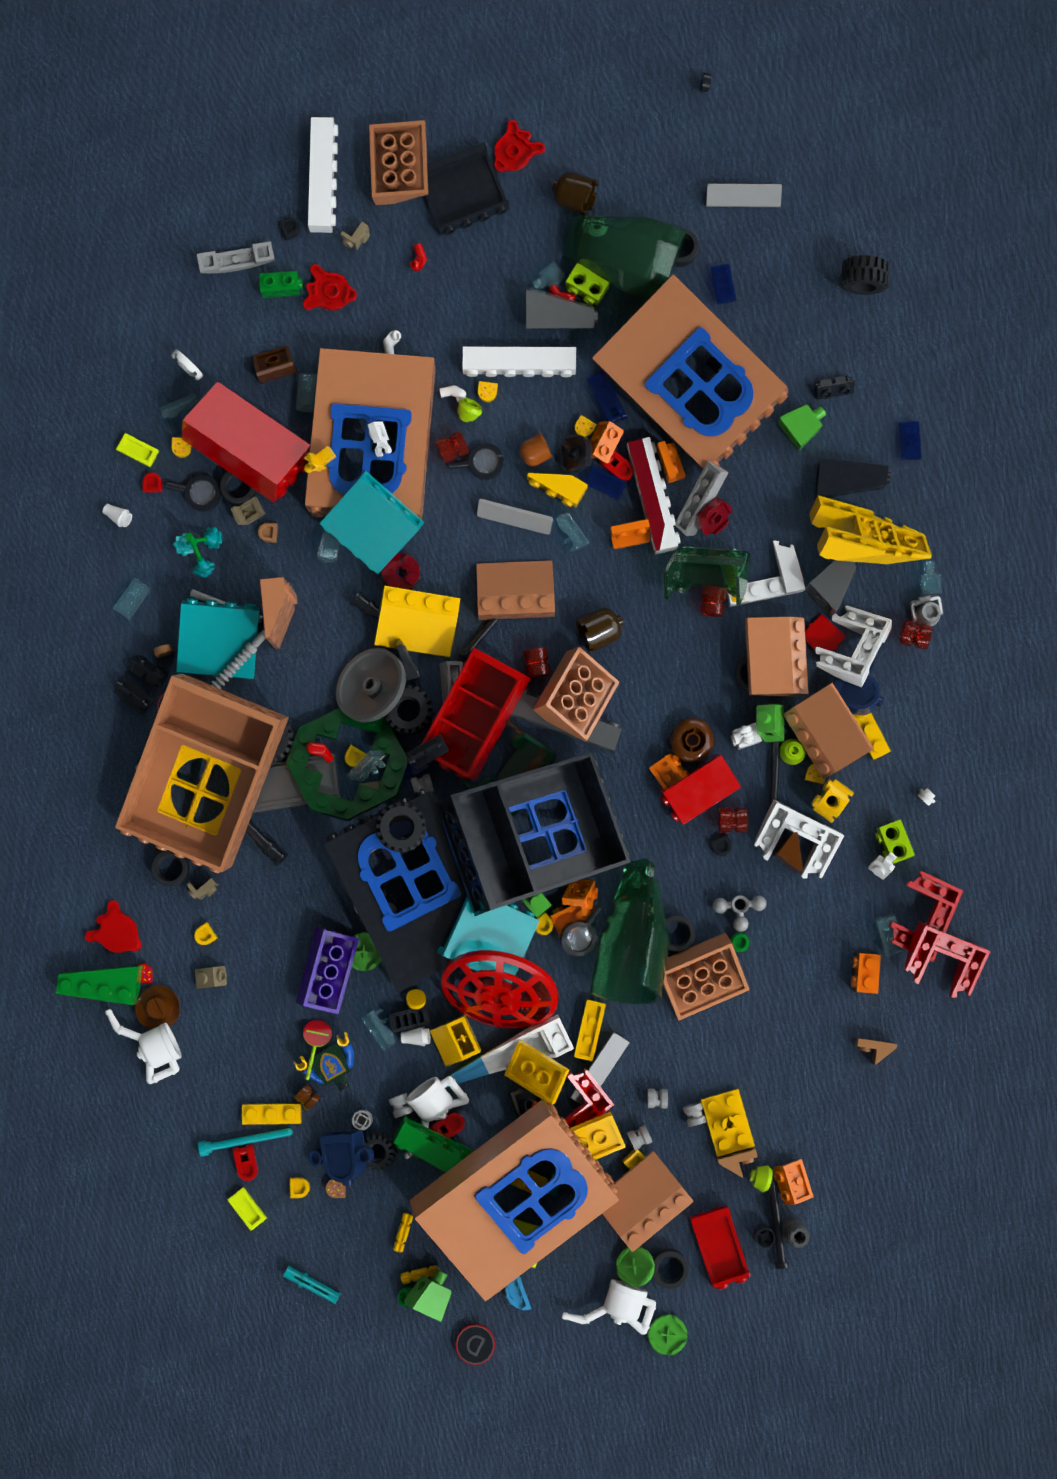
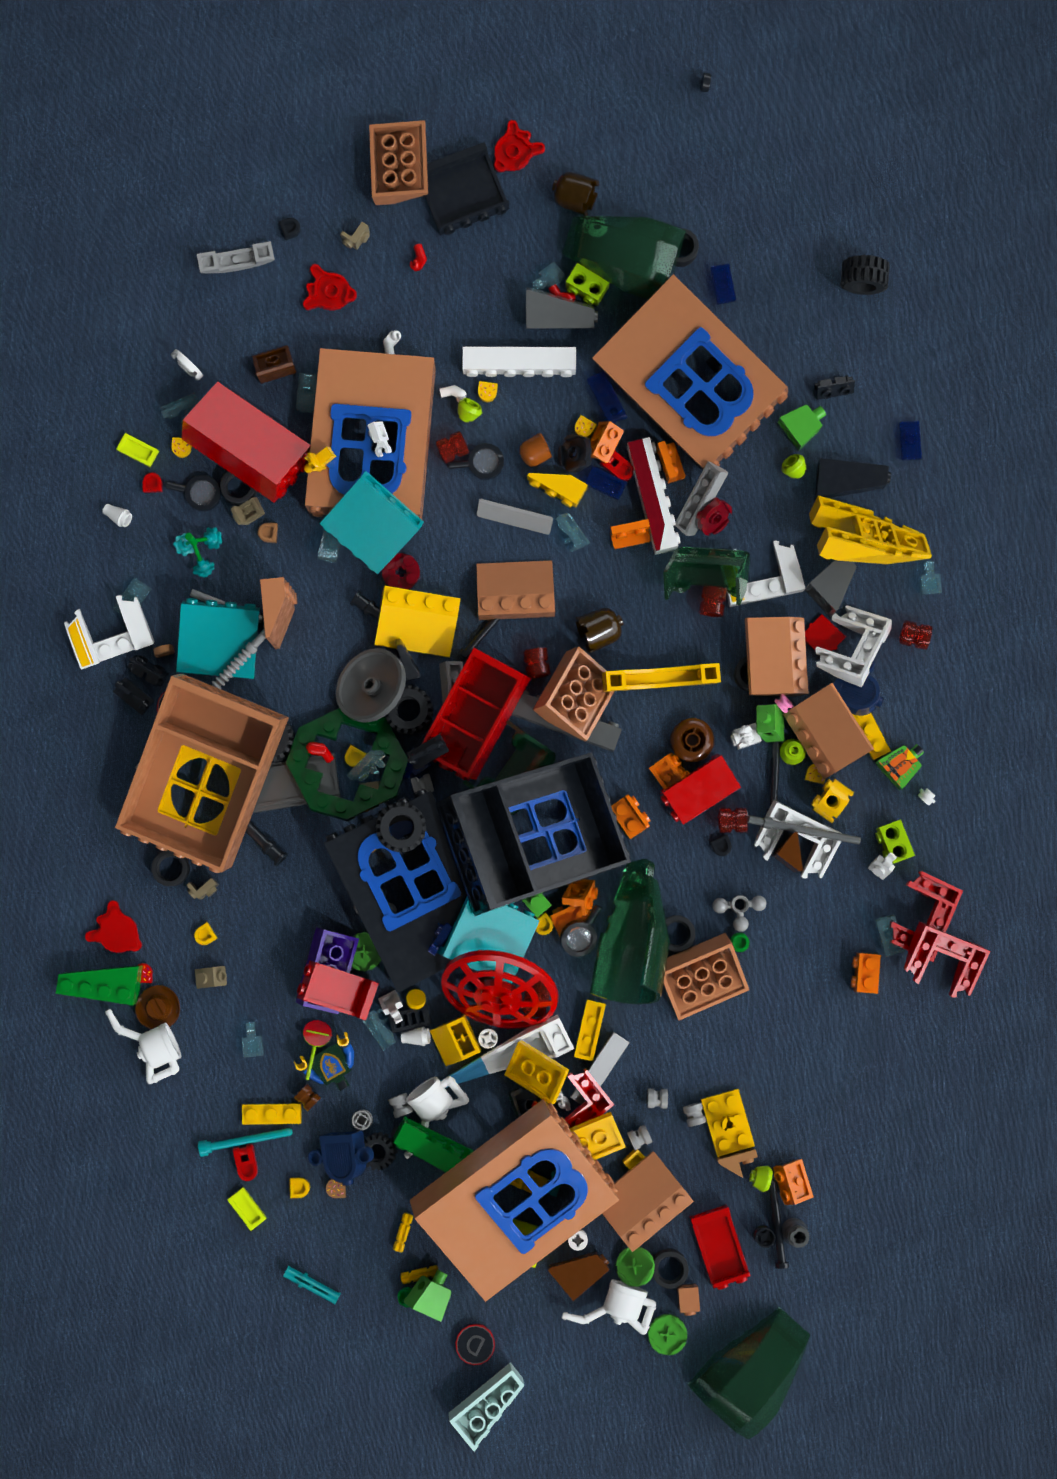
(92, 653): none -> white wedge
(252, 1044): none -> clear light blue plate
(280, 284): green brick -> none
(322, 175): white brick -> none
(337, 990): none -> panel
(390, 1004): none -> white plate
(442, 933): none -> clear blue plate
(454, 1123): red plate -> none
(485, 1406): none -> light aqua wedge
(490, 1038): none -> white wheel
(517, 1295): dark azure plate -> none
(563, 1102): none -> white piece
(579, 1272): none -> reddish brown slope
(580, 1235): none -> white wheel
(630, 817): none -> orange bracket
(661, 677): none -> yellow arch
(688, 1299): none -> nougat brick
(743, 195): light grey slope -> none
(753, 1373): none -> clear green windscreen
(768, 823): none -> dark grey bar
(783, 703): none -> bright pink bush
(794, 466): none -> lime cone
(880, 1048): medium nougat slope -> none
(901, 765): none -> torso
(927, 612): light grey piece -> none

